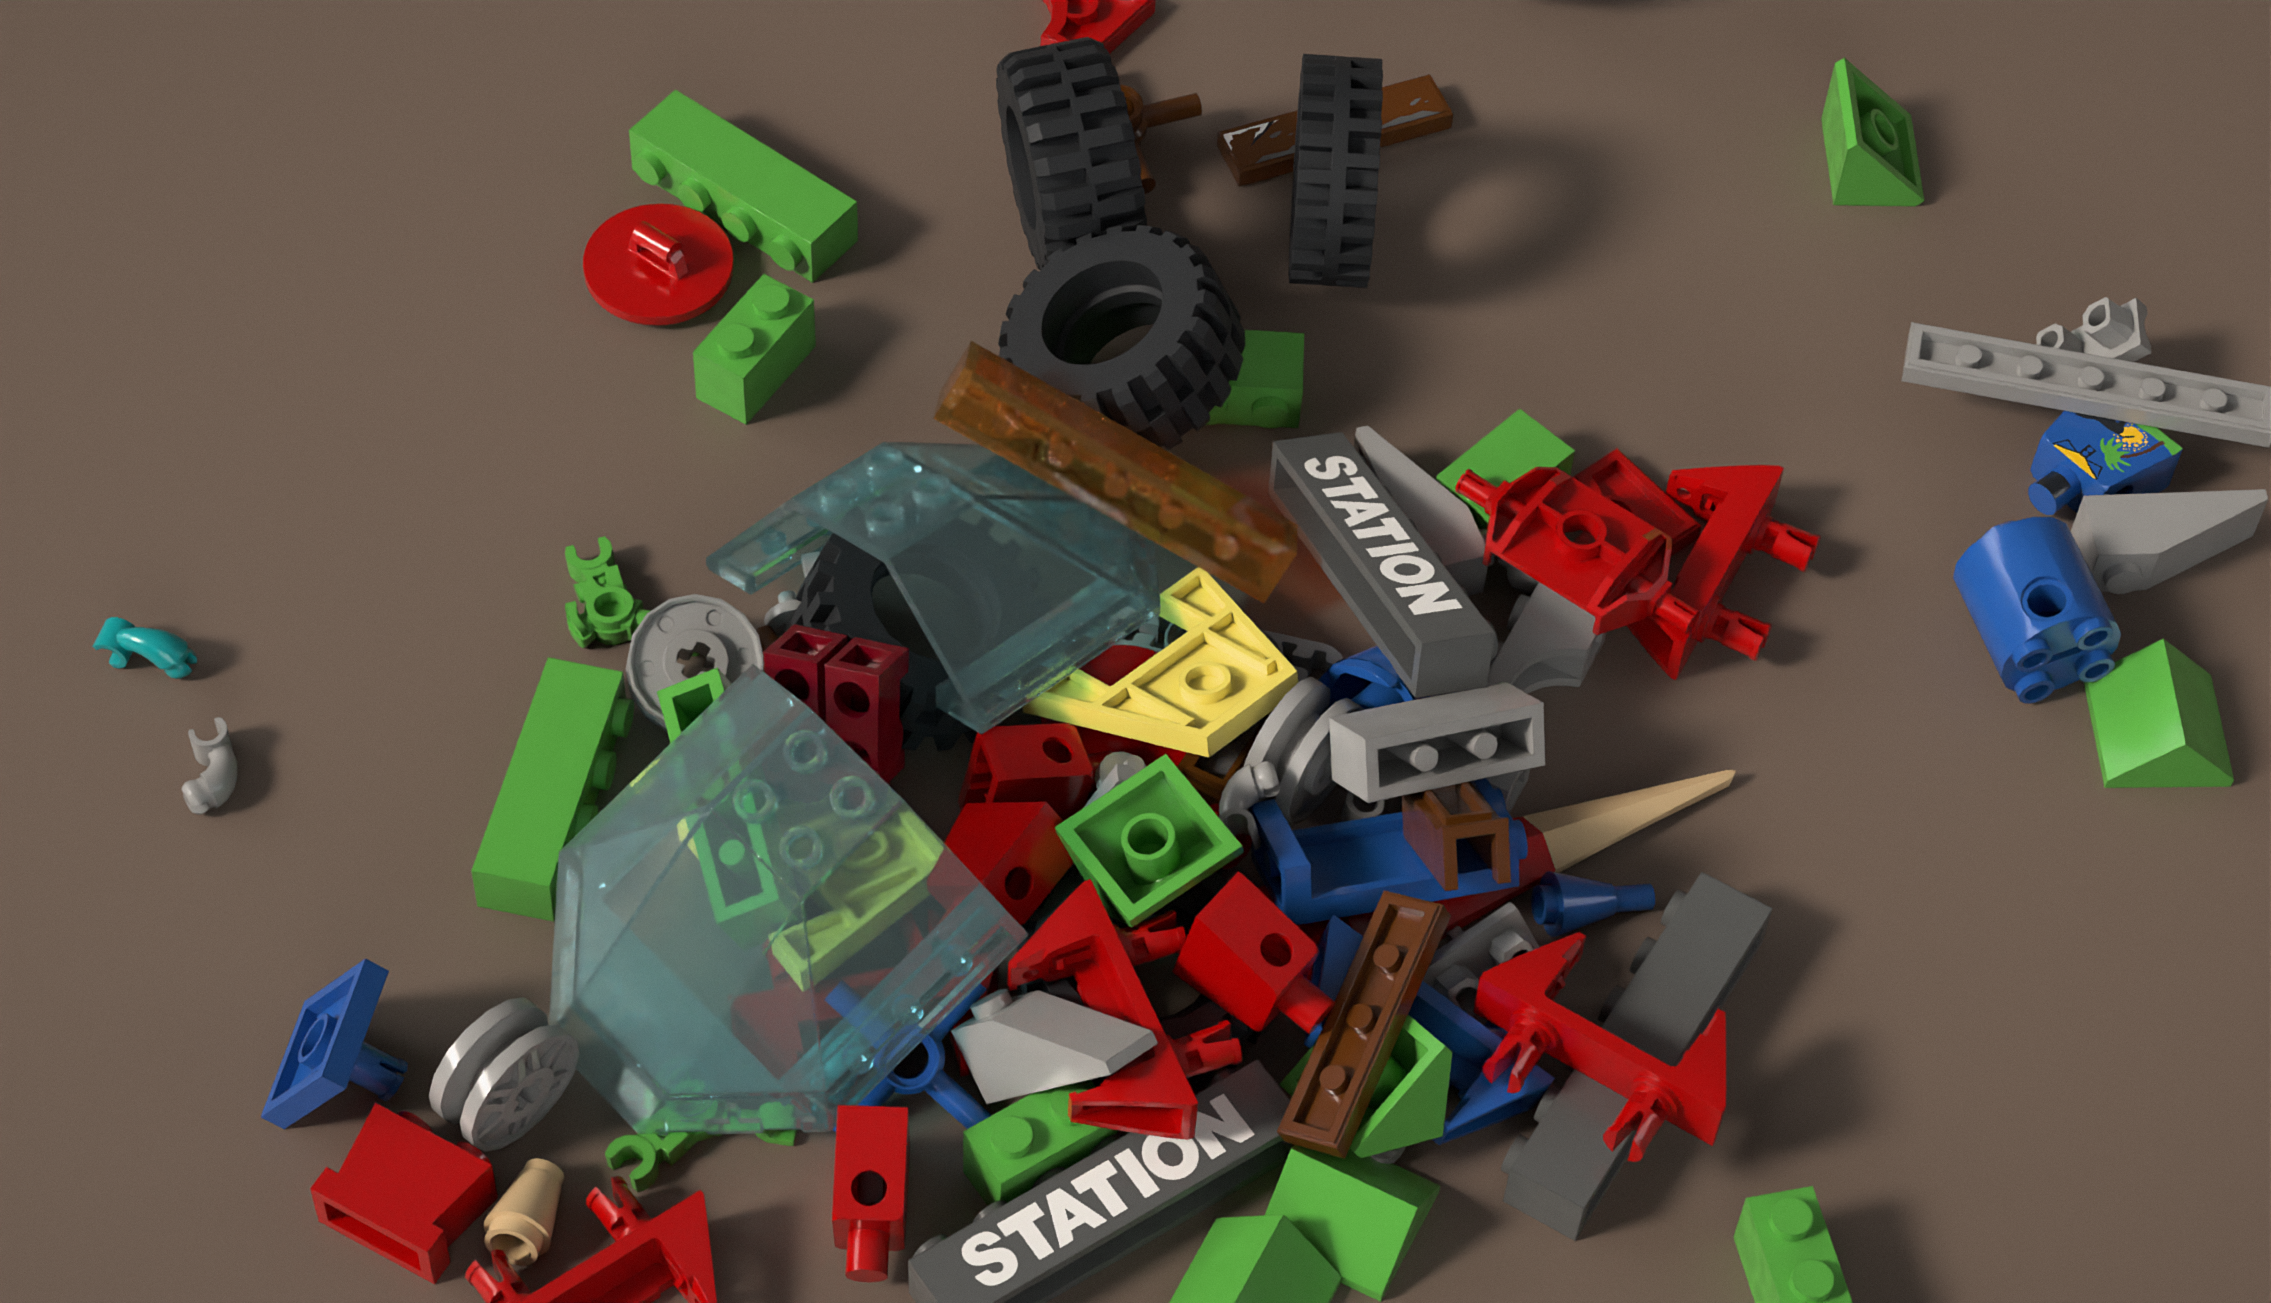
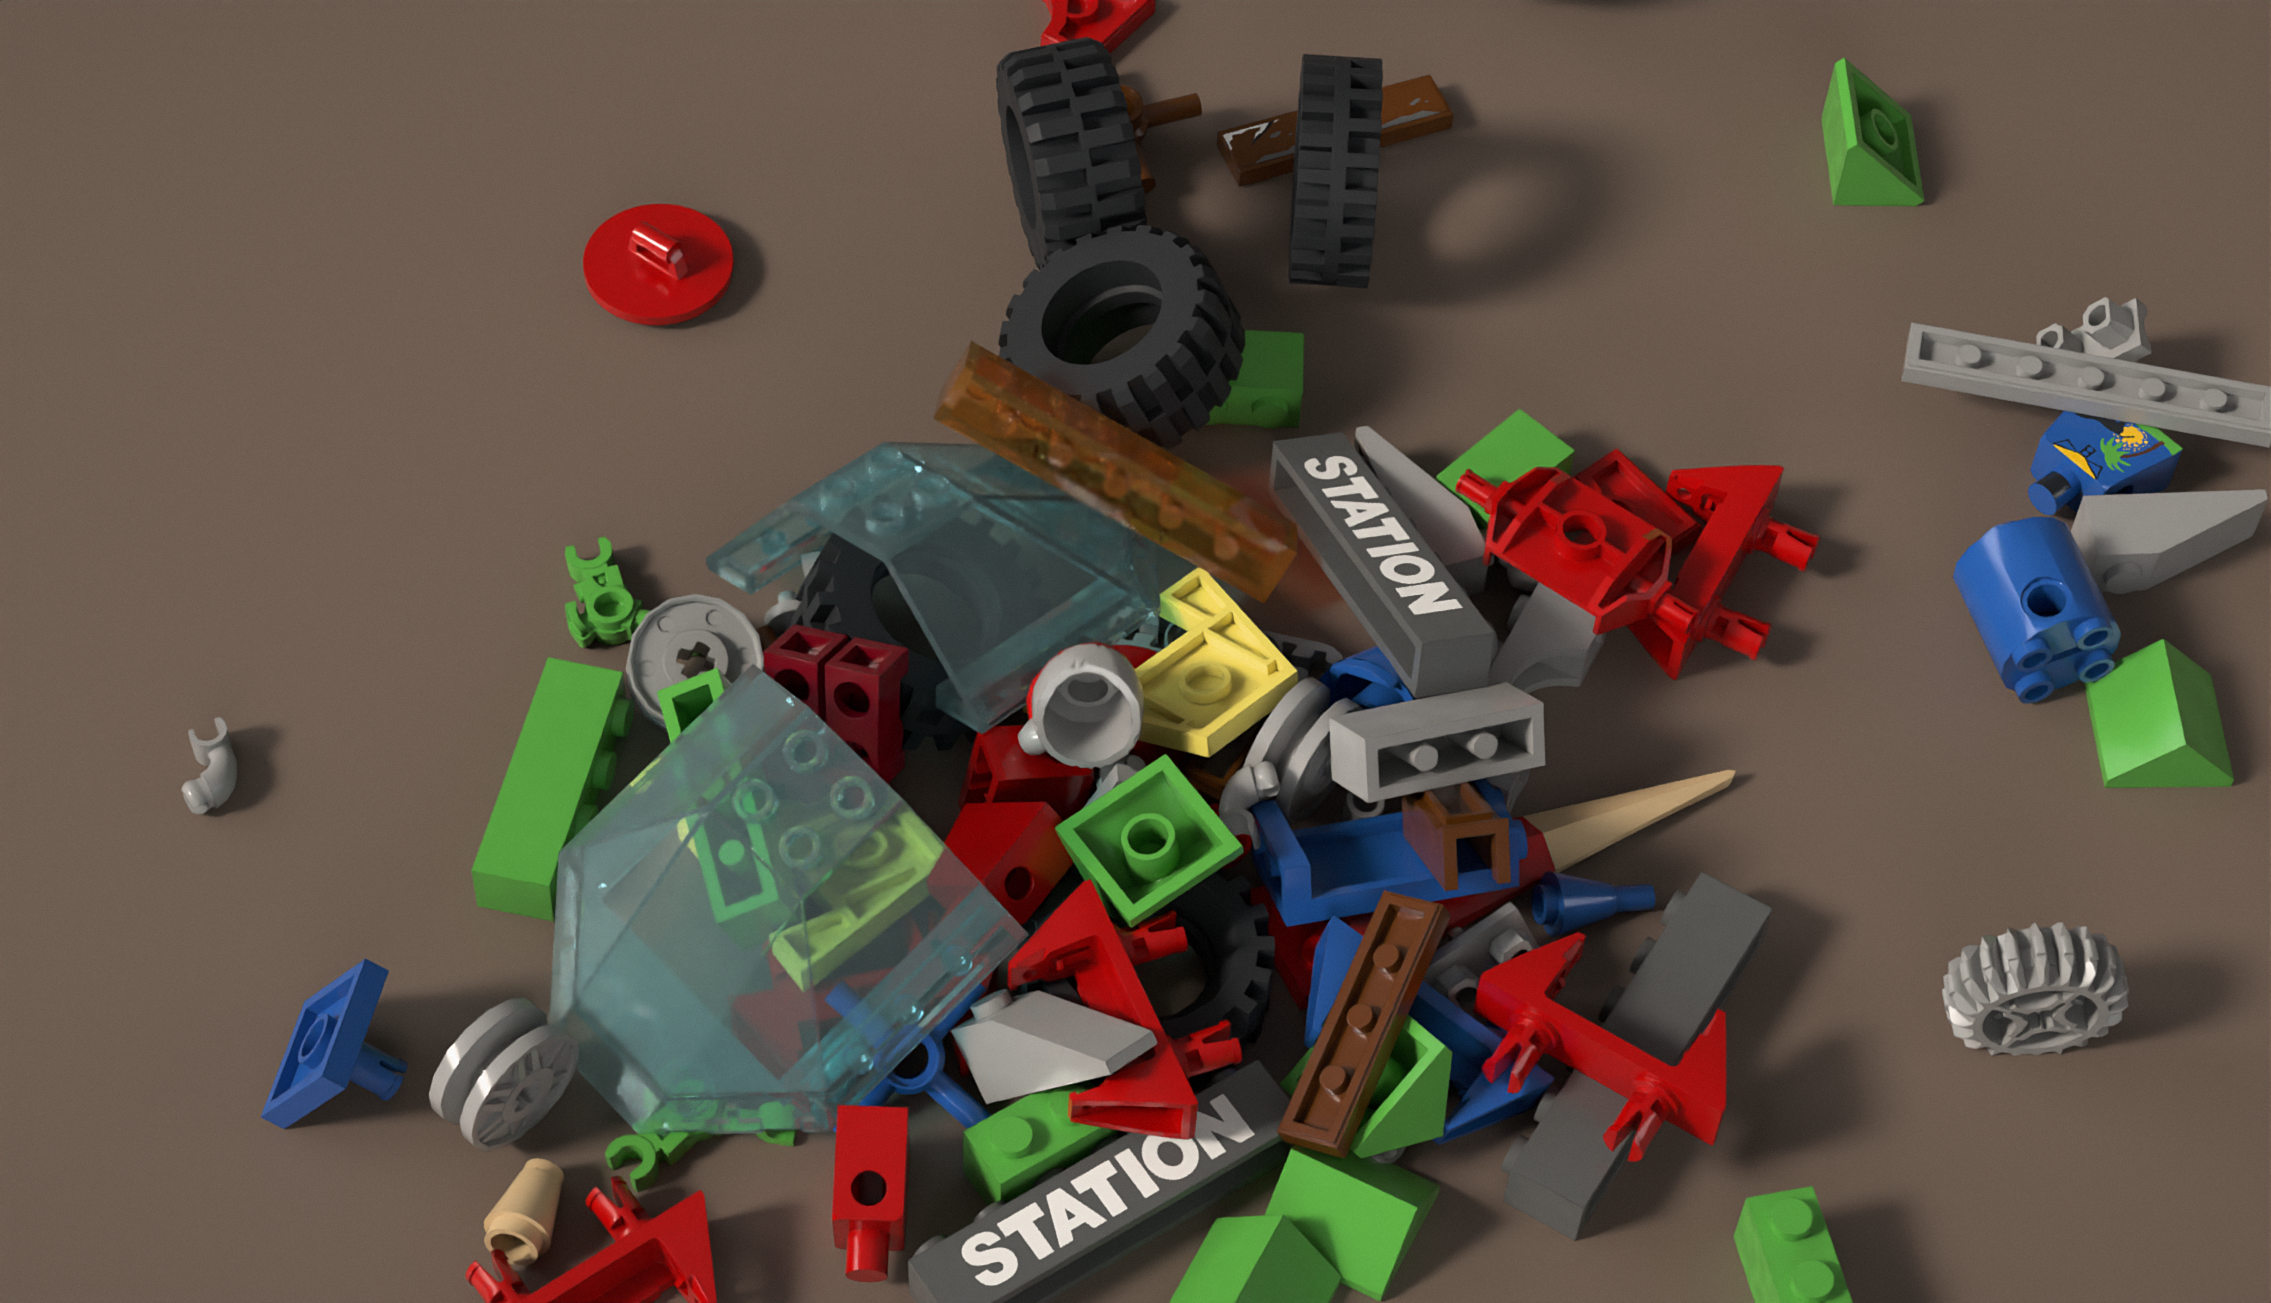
(157, 645): teal arm -> none
(405, 1192): red hips -> none
(743, 186): bright green brick -> none
(754, 349): bright green brick -> none
(1084, 707): none -> light grey piece
(1252, 959): red torso -> none
(2035, 990): none -> light grey gear

